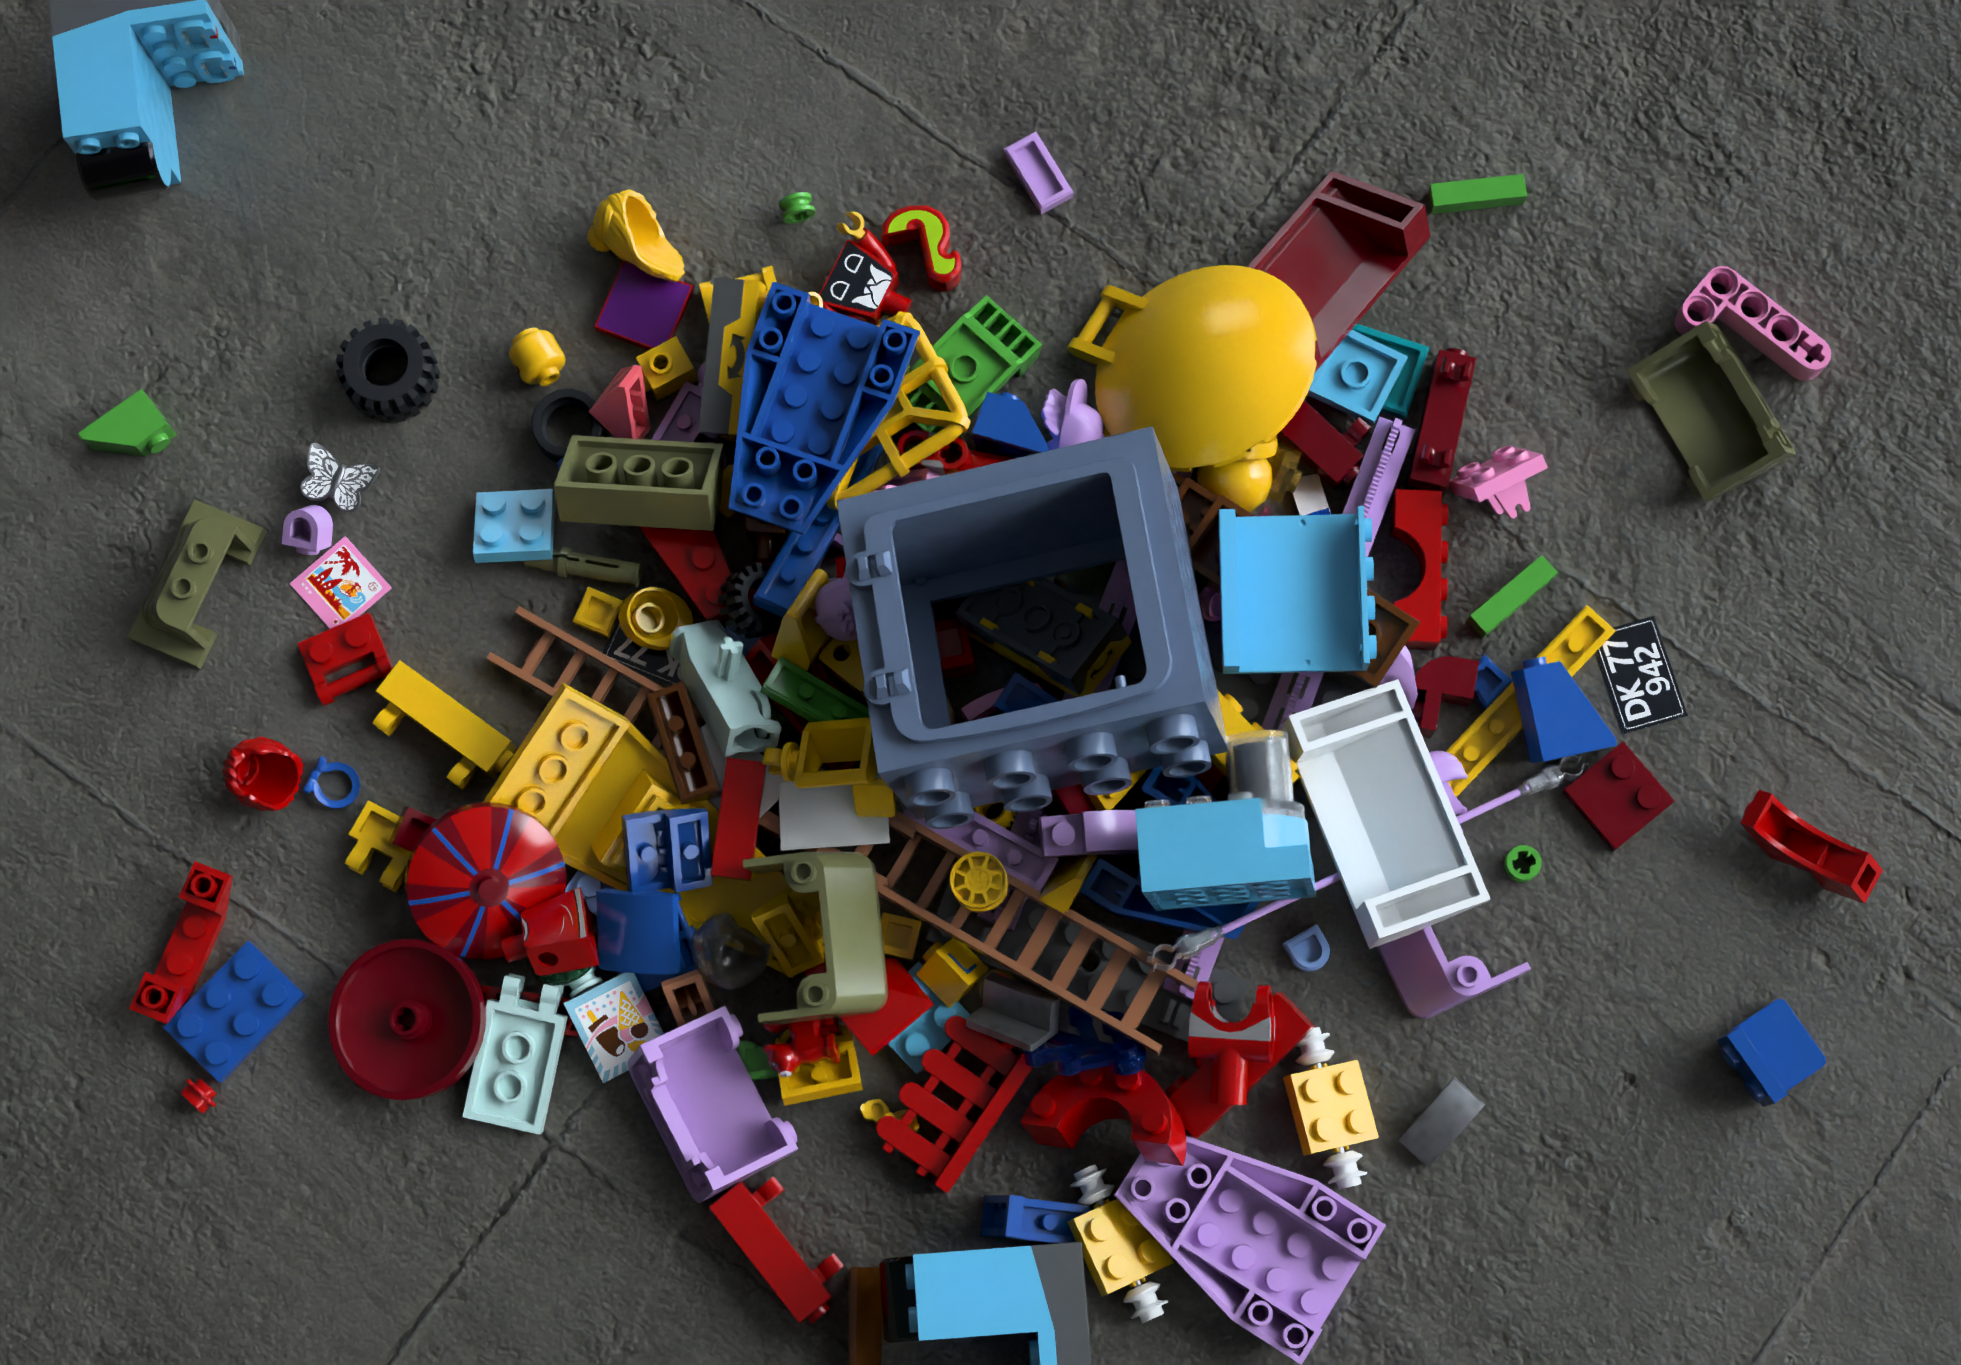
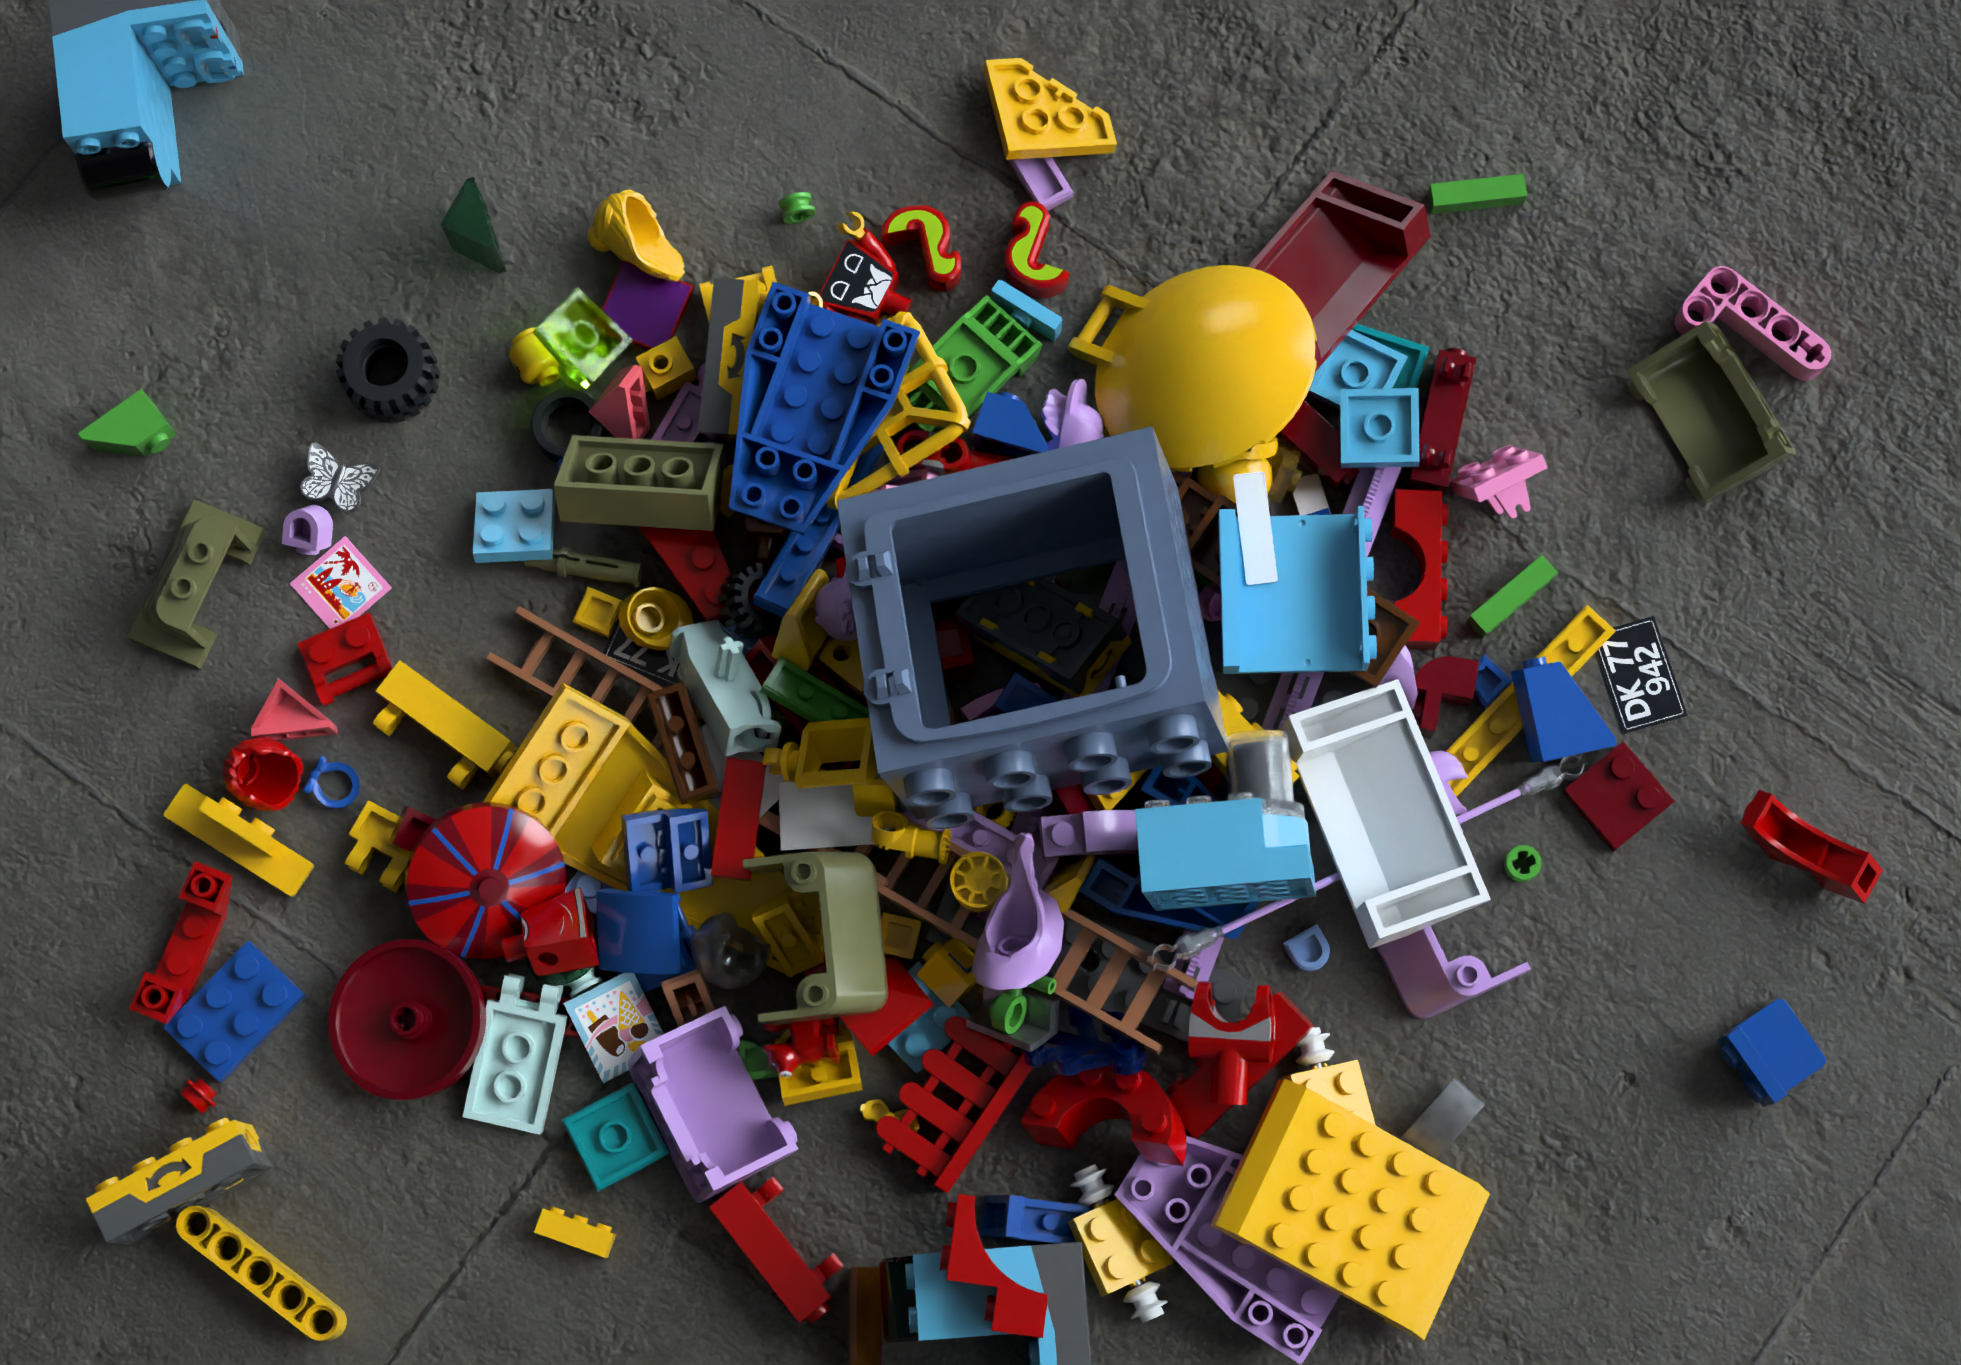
(184, 1178): none -> dark grey piece
(236, 838): none -> yellow bracket
(242, 1270): none -> yellow beam
(290, 717): none -> coral slope
(471, 228): none -> clear green slope
(575, 1231): none -> yellow piece
(581, 339): none -> clear neon green slope
(615, 1137): none -> teal plate
(909, 837): none -> yellow connector
(966, 1261): none -> red arch
(1010, 1008): none -> bright green plate
(1021, 930): none -> lavender hat
(1026, 310): none -> medium azure plate
(1034, 279): none -> red animal
(1042, 115): none -> yellow plate
(1255, 528): none -> white sticker
(1351, 1207): none -> yellow slope
(1379, 427): none -> medium azure plate

